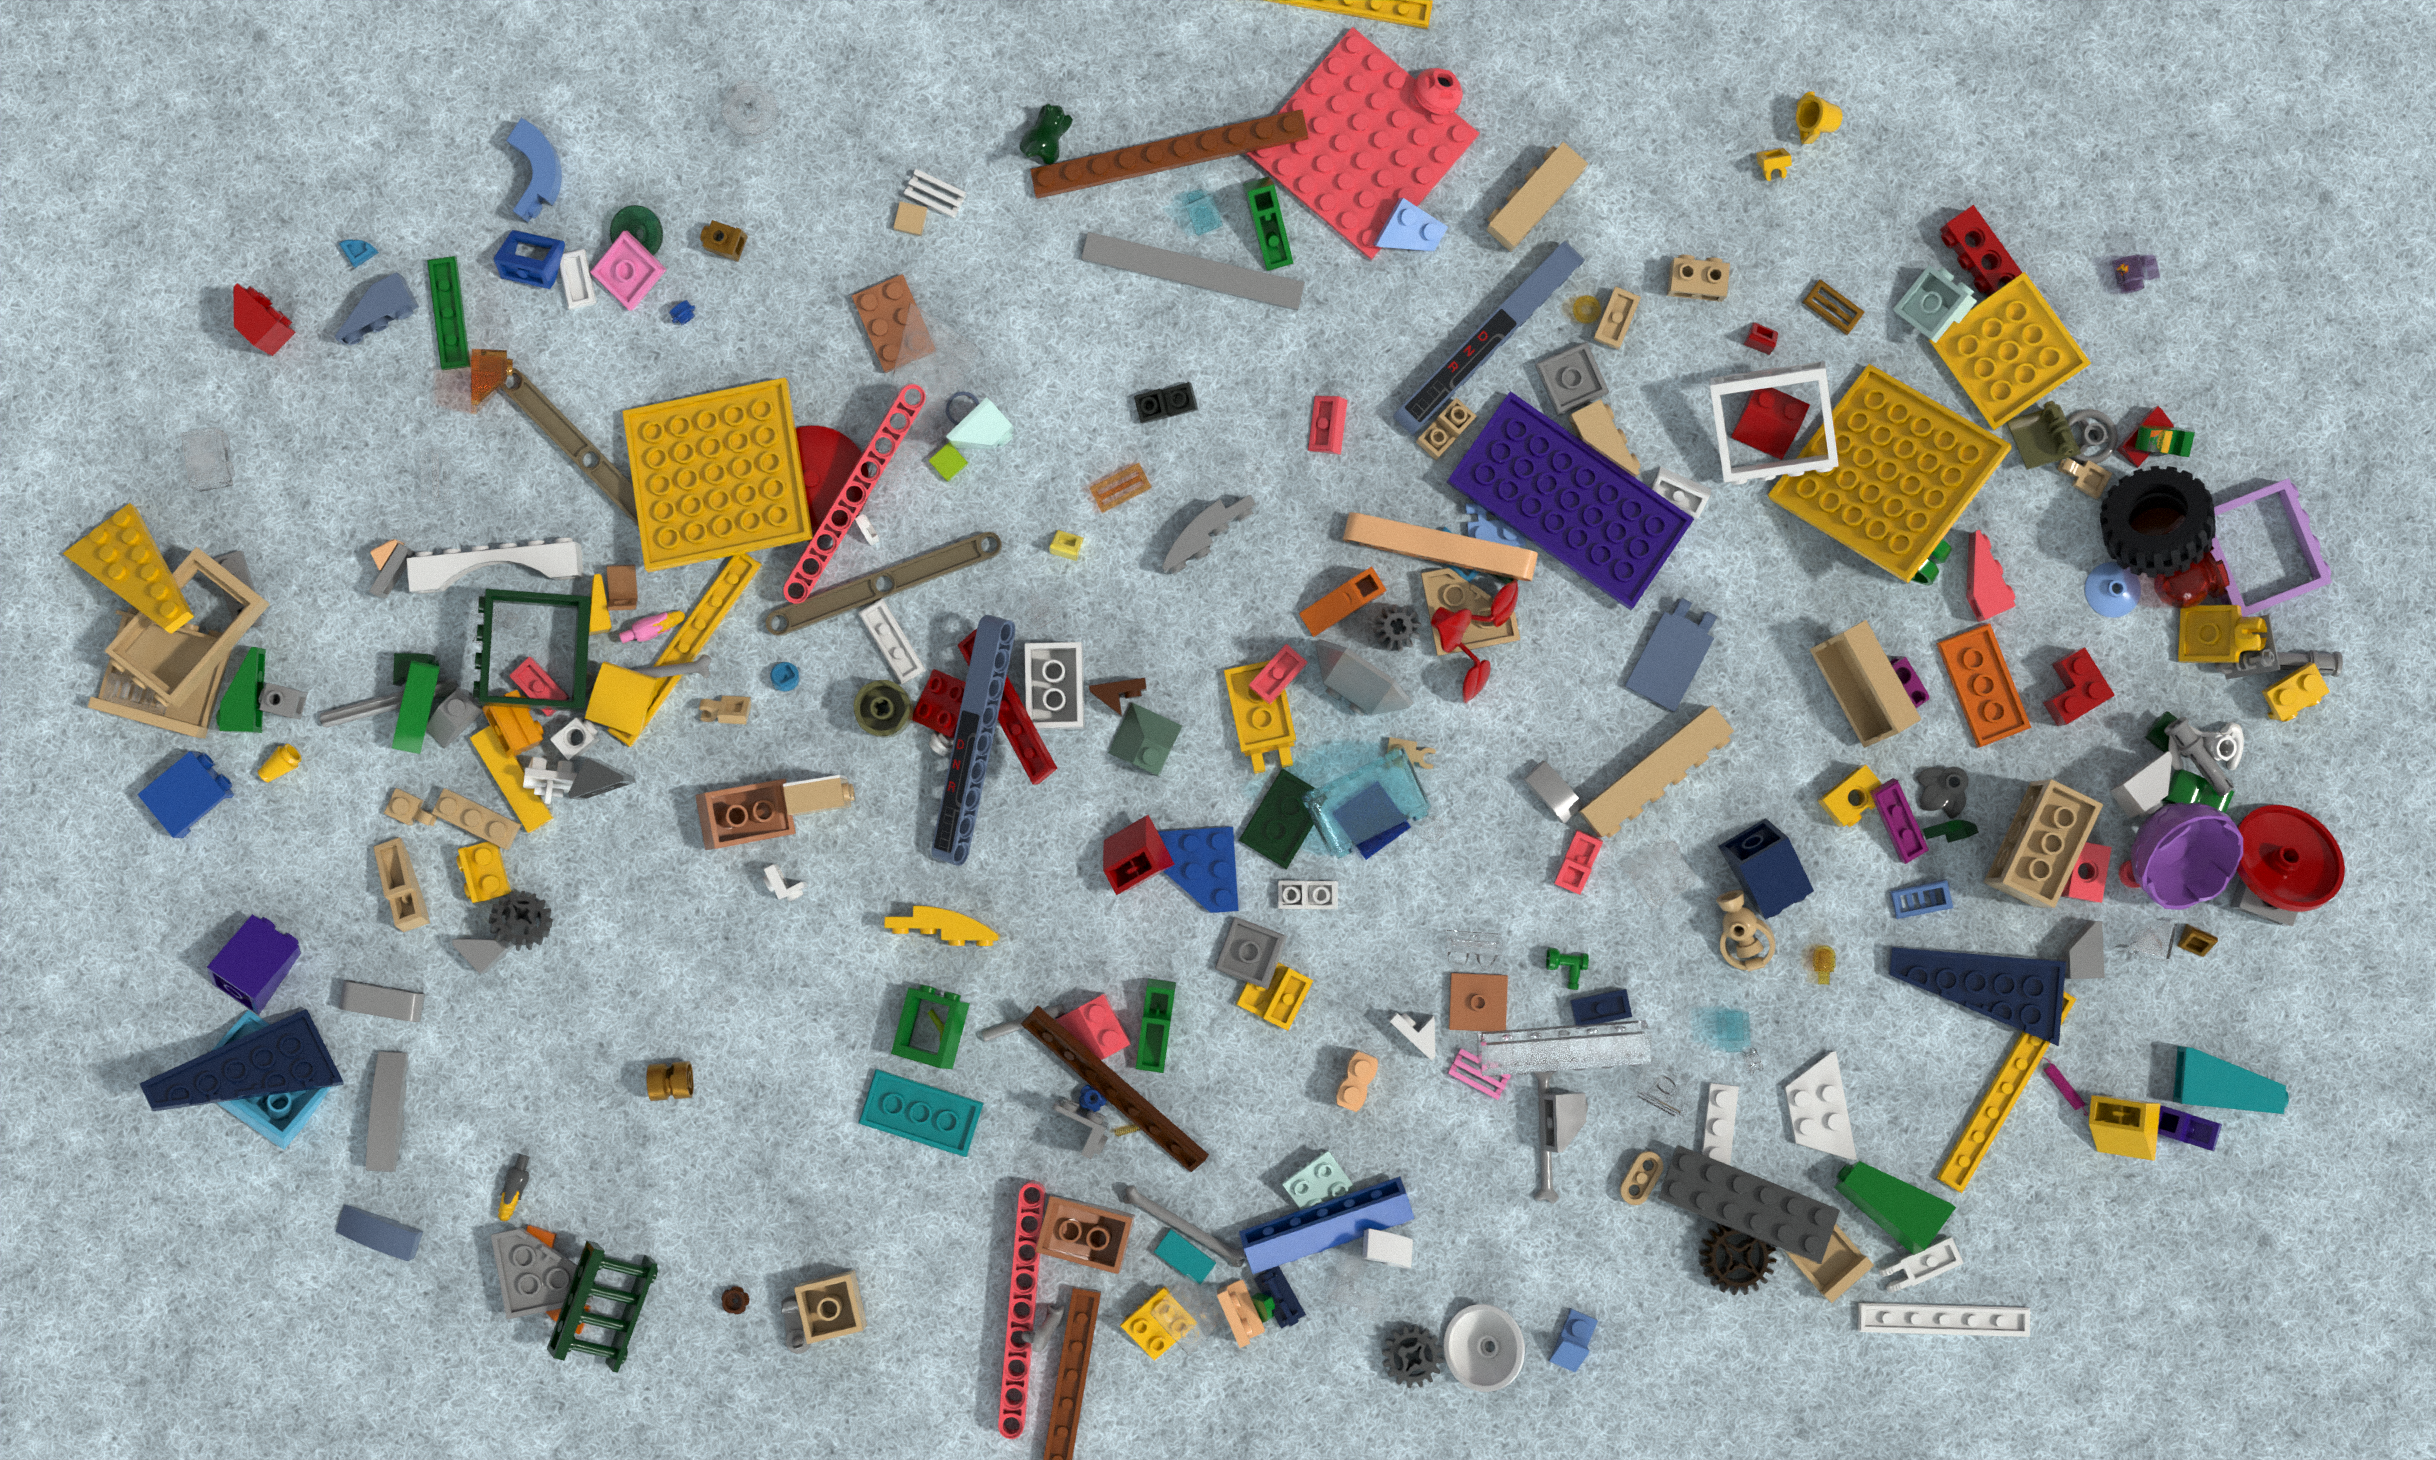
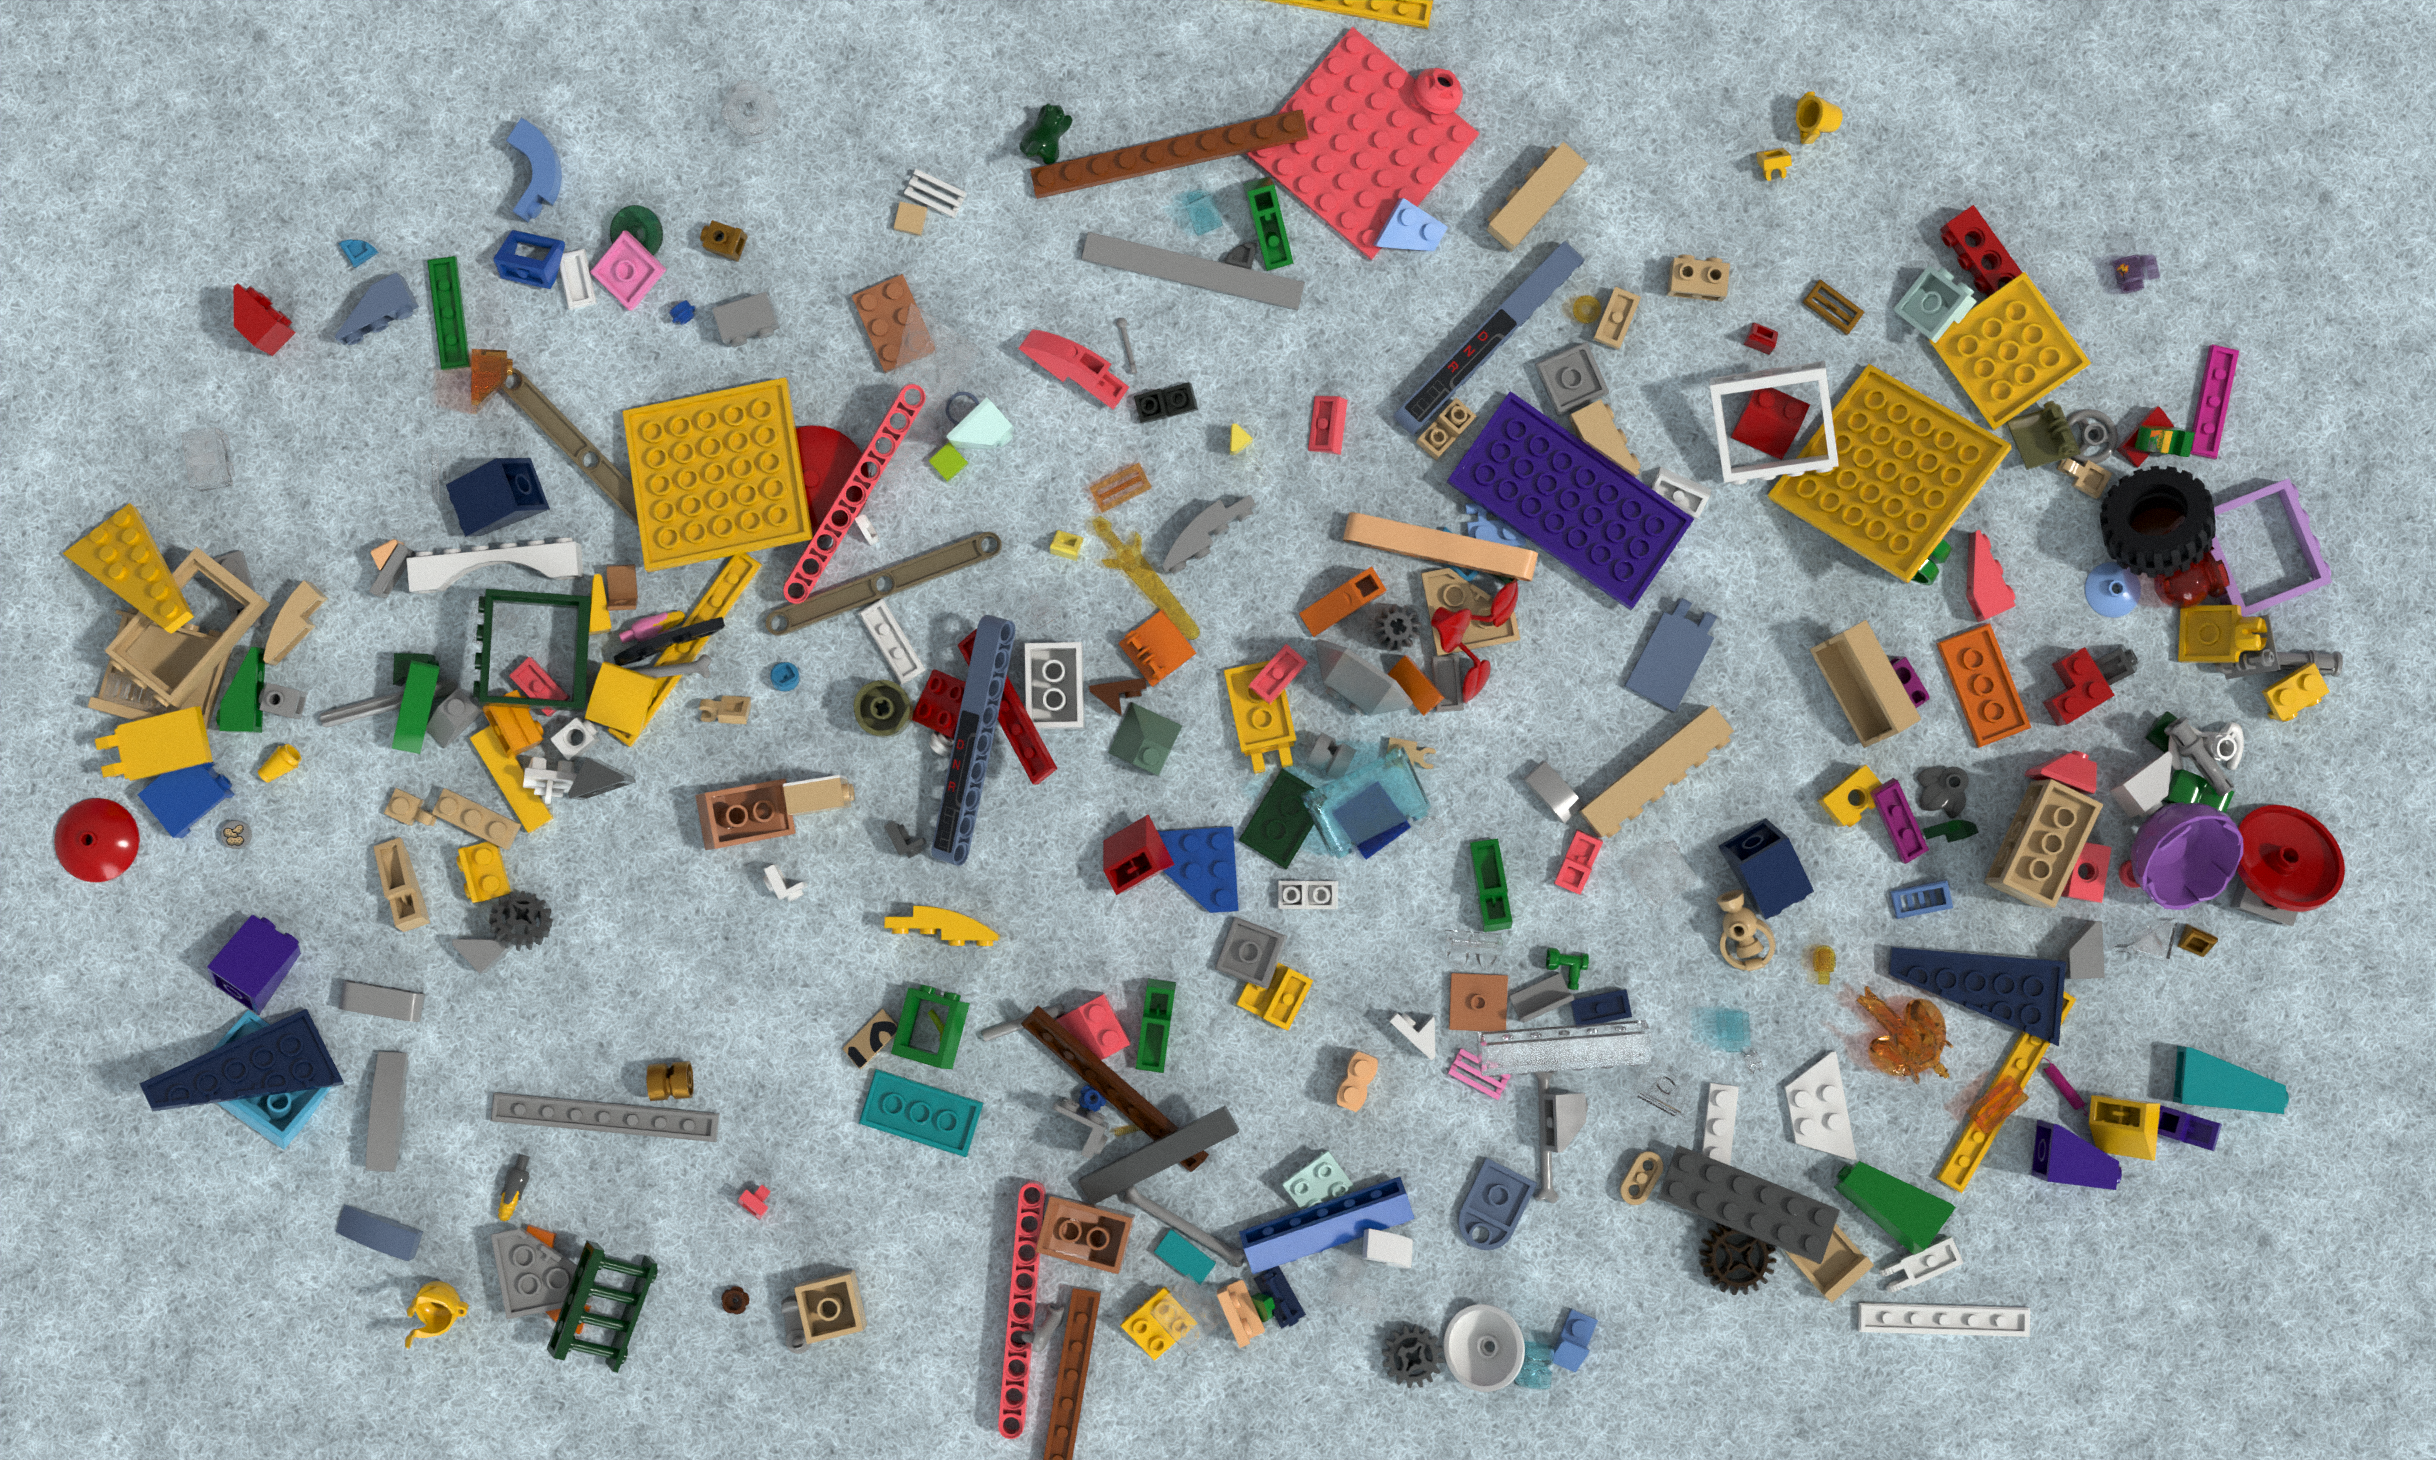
(113, 843): none -> red dish
(158, 745): none -> yellow tile
(236, 834): none -> tile
(293, 622): none -> tan slope
(437, 1308): none -> yellow hair
(497, 495): none -> dark blue slope
(605, 1117): none -> light grey tile
(657, 644): none -> black tile
(746, 319): none -> light grey brick
(754, 1203): none -> coral tile
(871, 1039): none -> slope
(899, 837): none -> dark grey bracket
(1072, 360): none -> coral slope
(1122, 323): none -> light grey hinge
(1138, 569): none -> clear yellow sword
(1157, 648): none -> orange hinge
(1158, 1155): none -> dark grey tile
(1238, 439): none -> light yellow slope
(1242, 255): none -> dark grey tile
(1330, 756): none -> light grey wheel
(1416, 685): none -> orange slope
(1447, 679): none -> light grey tile
(1491, 885): none -> green slope
(1496, 1203): none -> sand blue tile
(1535, 1369): none -> clear light blue wheel
(1541, 998): none -> light grey panel
(1911, 1042): none -> clear orange hair
(2016, 1089): none -> clear orange tile
(2070, 770): none -> coral slope
(2070, 1160): none -> dark purple slope
(2117, 664): none -> dark grey bracket
(2213, 401): none -> dark pink tile

